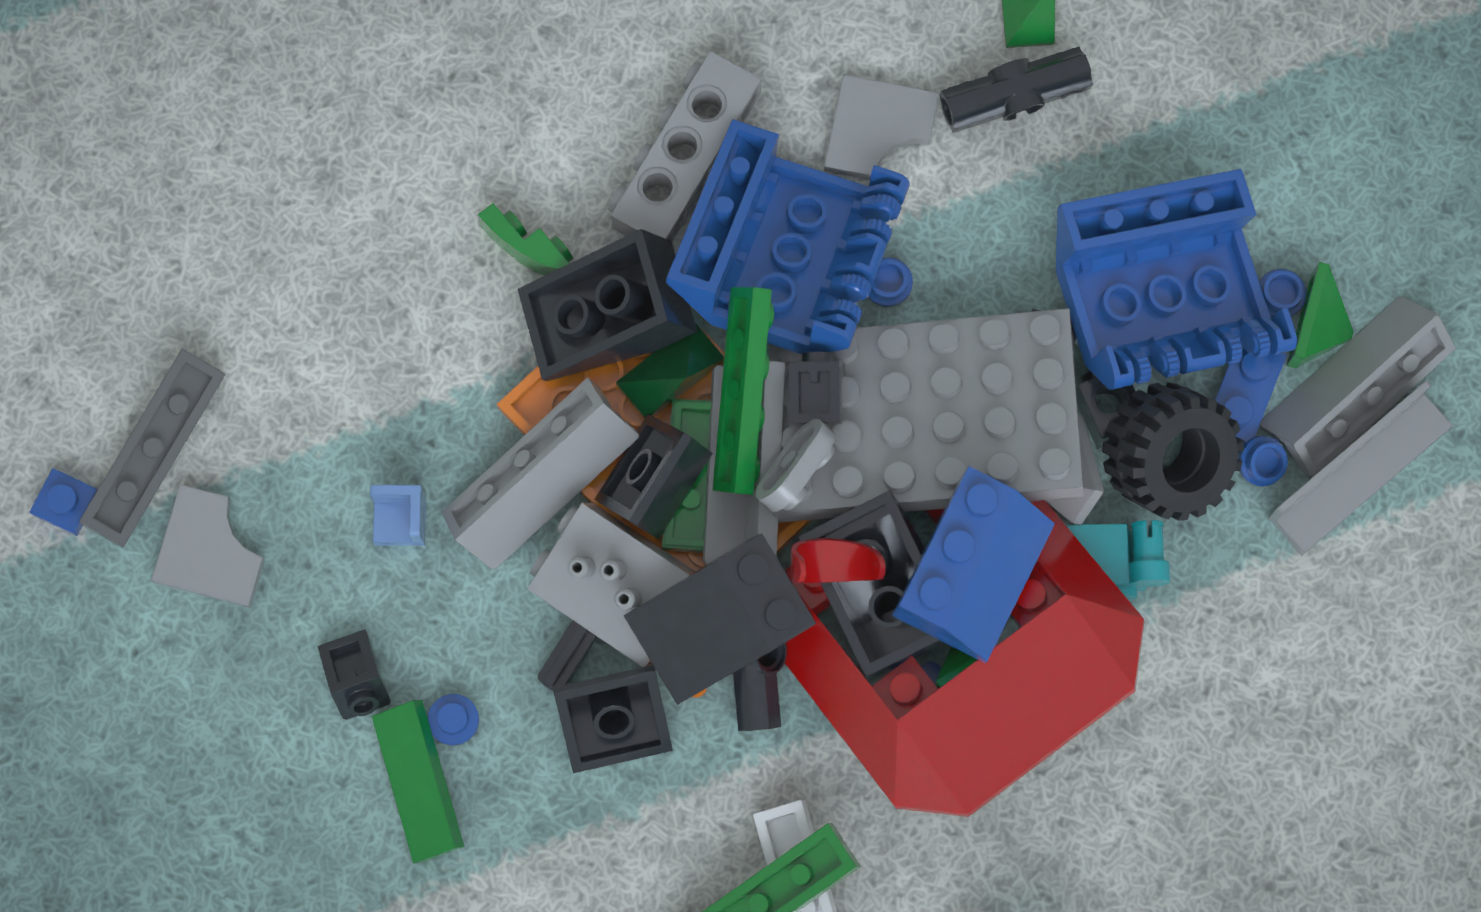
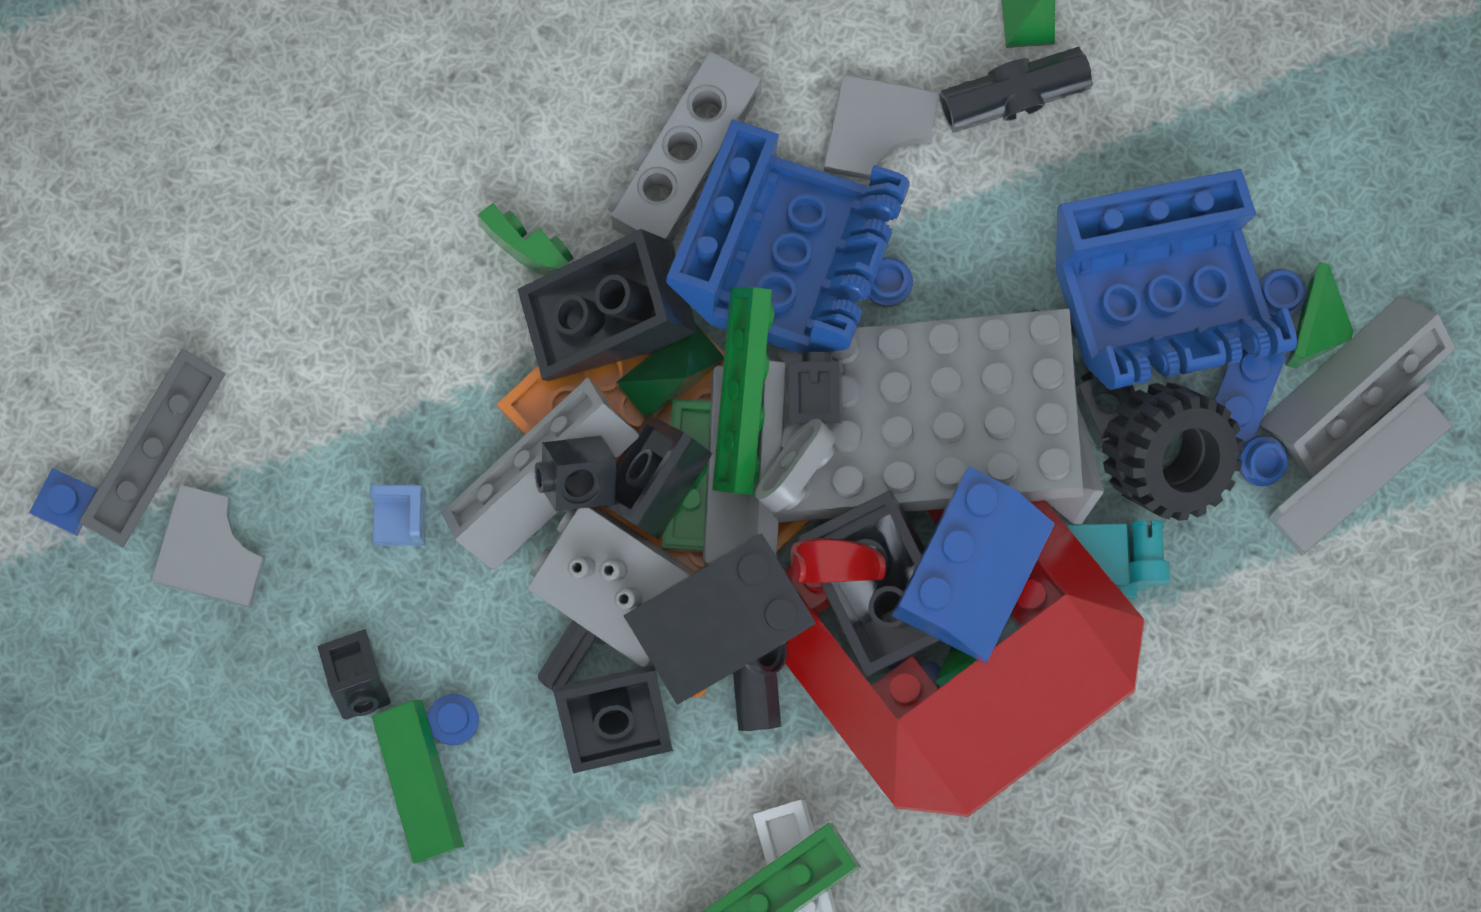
(590, 486): none -> black brick

